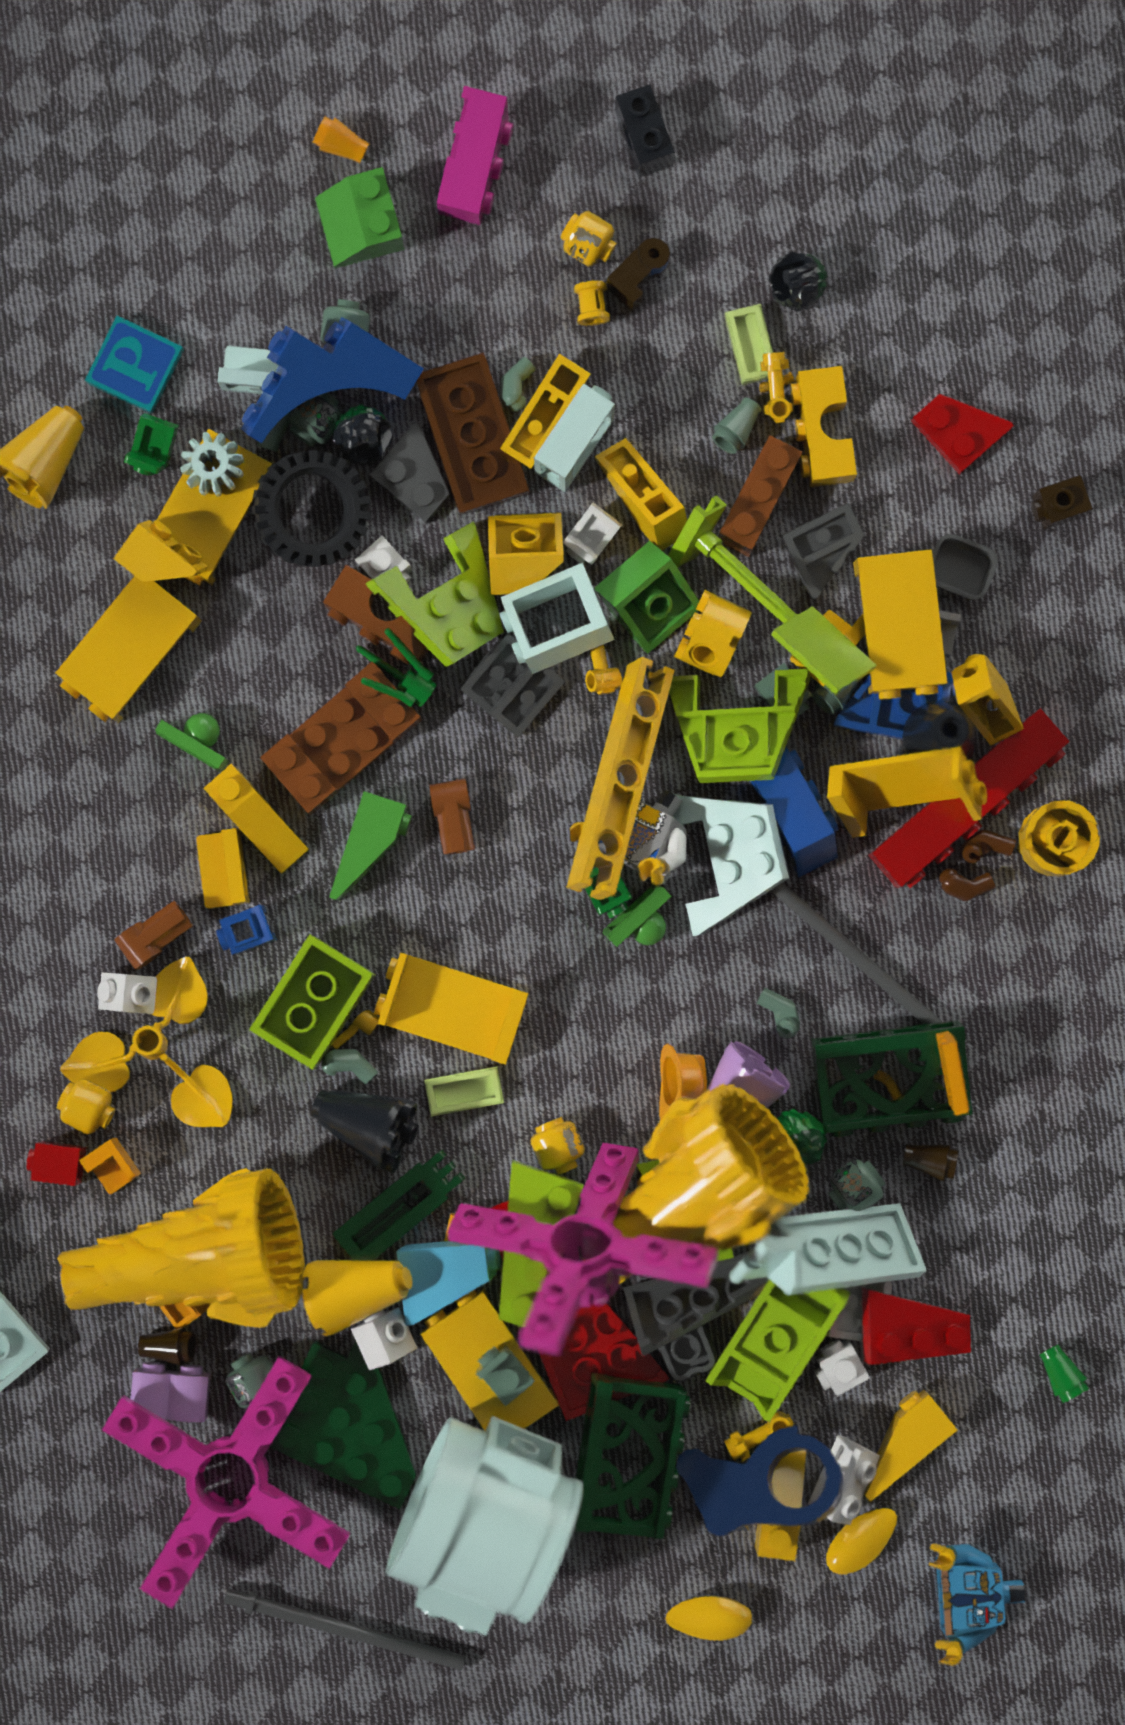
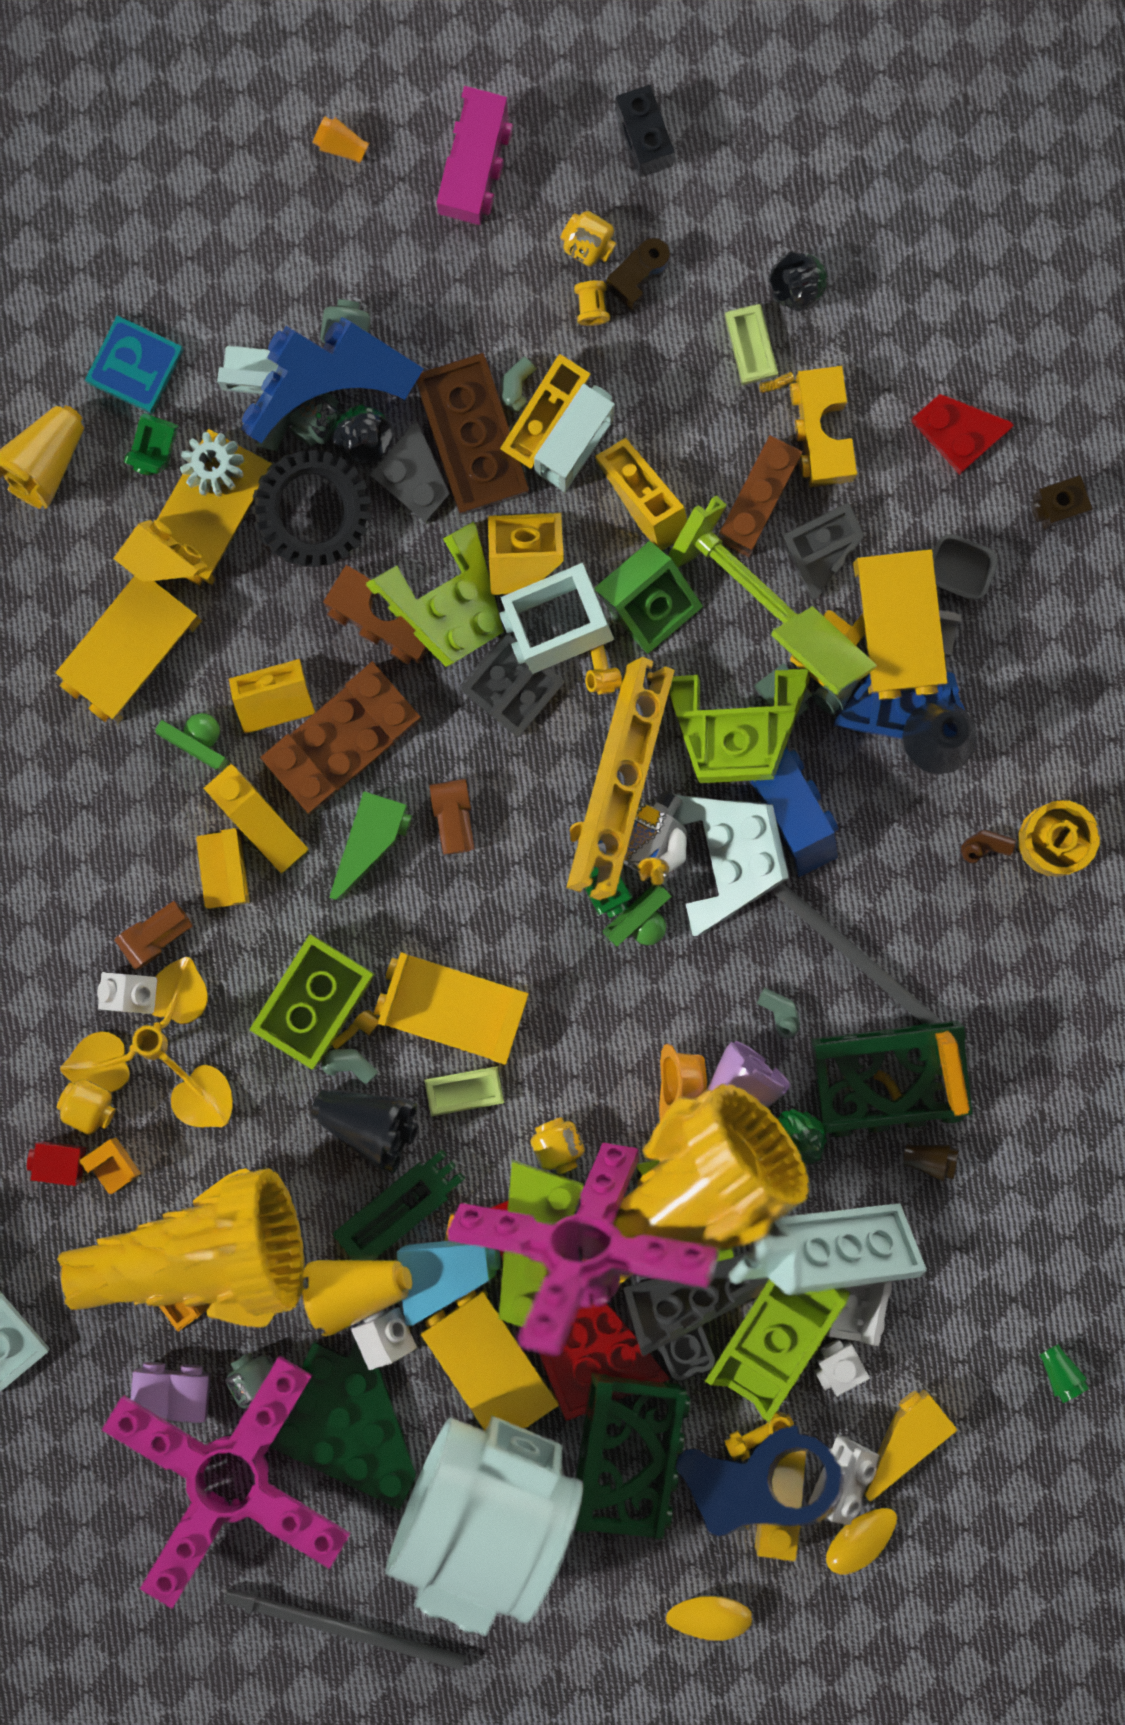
(169, 1346): dark brown cone -> none
(245, 931): blue window -> none
(271, 696): none -> yellow panel
(359, 218): bright green slope -> none
(381, 558): white bracket -> none
(415, 686): green plant -> none
(504, 1373): sand green bracket -> none
(591, 534): white bracket -> none
(713, 634): yellow brick -> none
(736, 427): sand green cone -> none
(777, 406): yellow bar -> none
(856, 1186): sand green head -> none
(903, 782): yellow panel -> none
(910, 1330): red wing -> none
(940, 823): red brick -> none
(964, 888): reddish brown arm -> none
(970, 1598): torso -> none
(974, 686): yellow torso -> none

